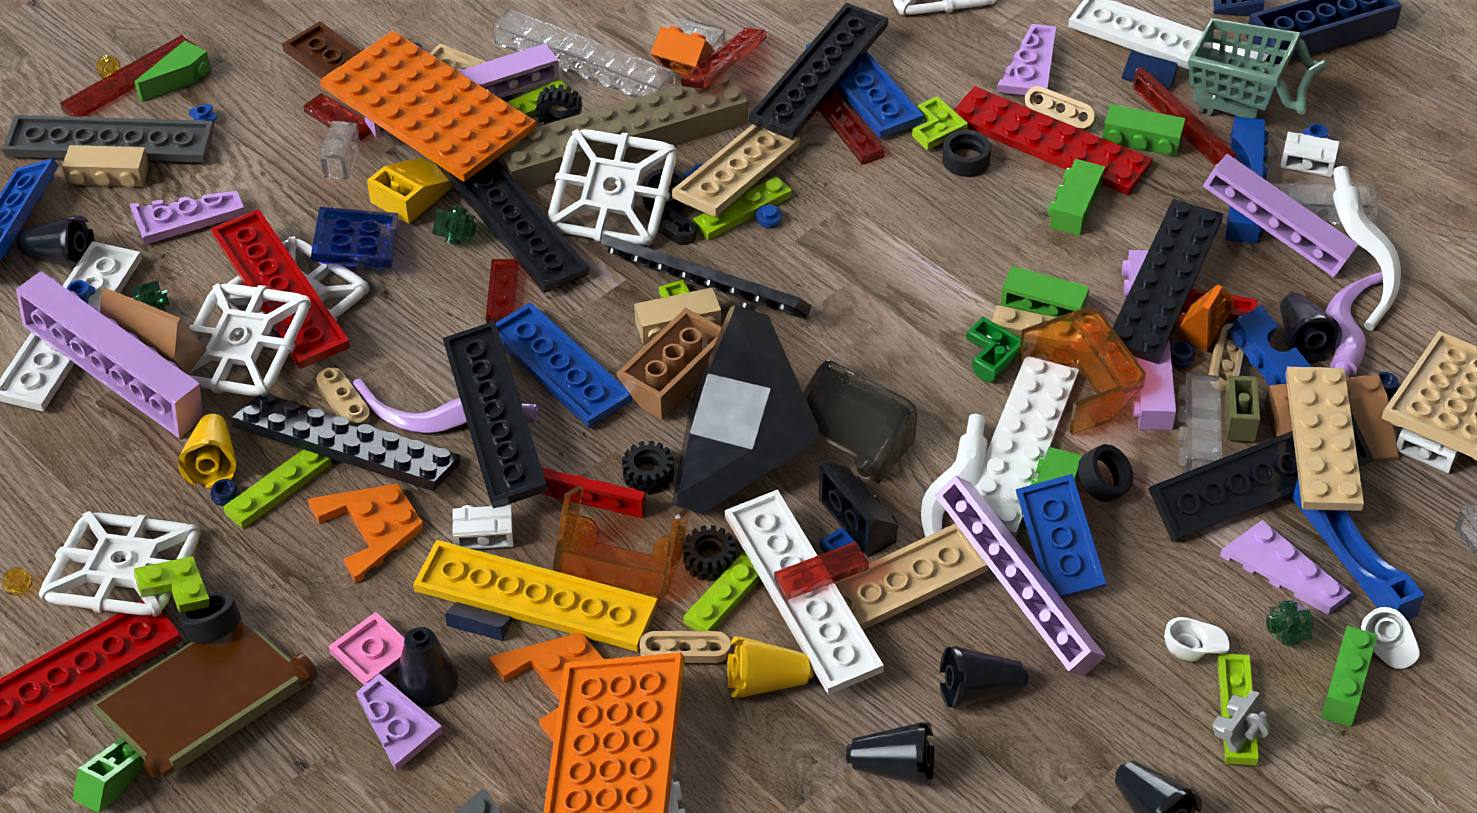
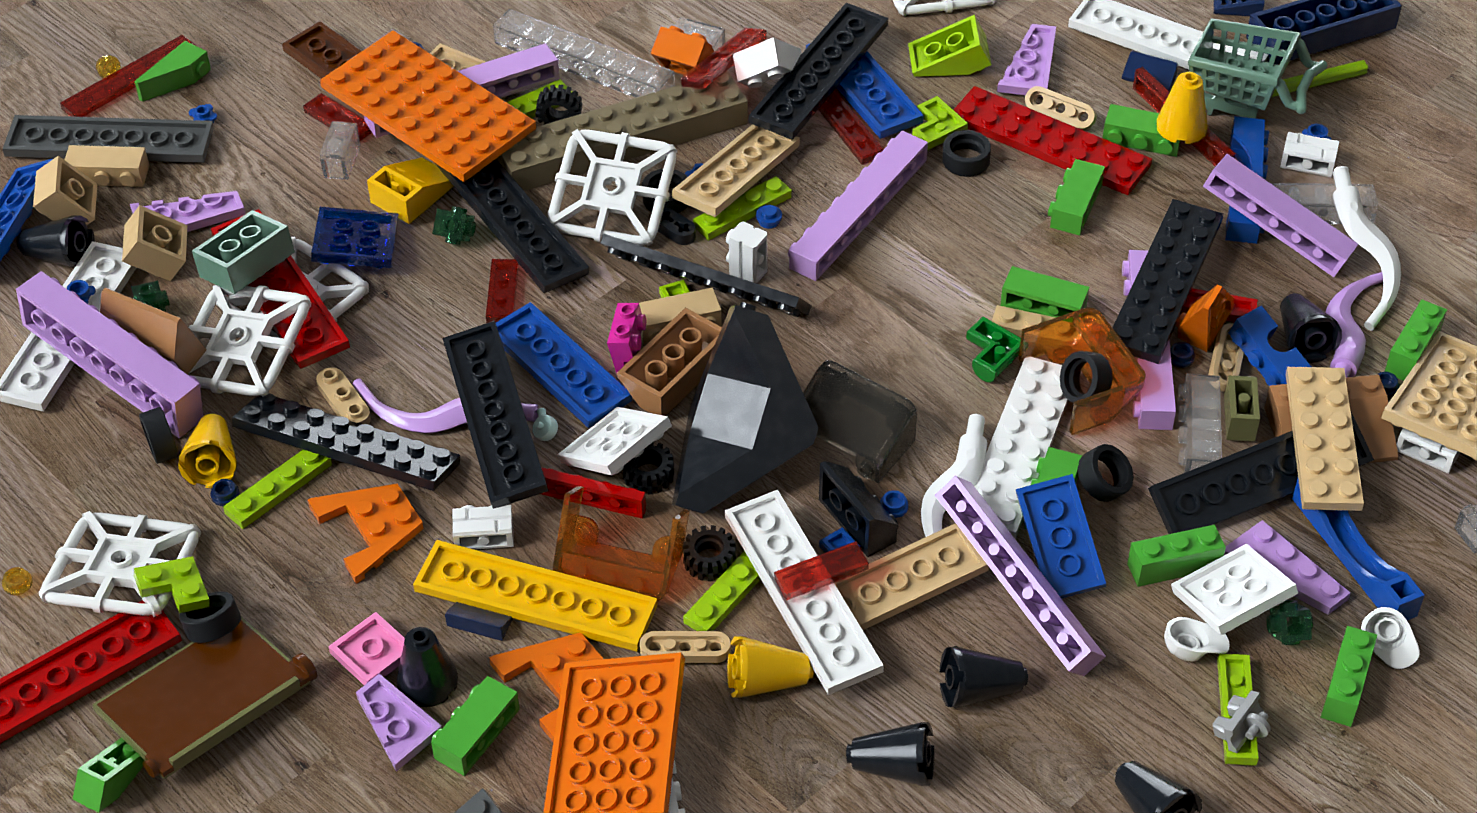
(64, 191): none -> tan brick
(154, 243): none -> tan brick
(158, 435): none -> black tyre
(243, 251): none -> sand green brick
(475, 725): none -> bright green brick
(545, 426): none -> light aqua piece
(615, 440): none -> white plate
(626, 333): none -> dark pink plate
(747, 252): none -> white brick
(765, 62): none -> white slope
(857, 205): none -> lavender brick
(895, 503): none -> blue plate
(951, 50): none -> lime slope
(1071, 371): none -> black tyre
(1174, 554): none -> bright green brick
(1184, 110): none -> yellow cone
(1234, 589): none -> white plate
(1328, 75): none -> lime axle
(1415, 338): none -> bright green brick

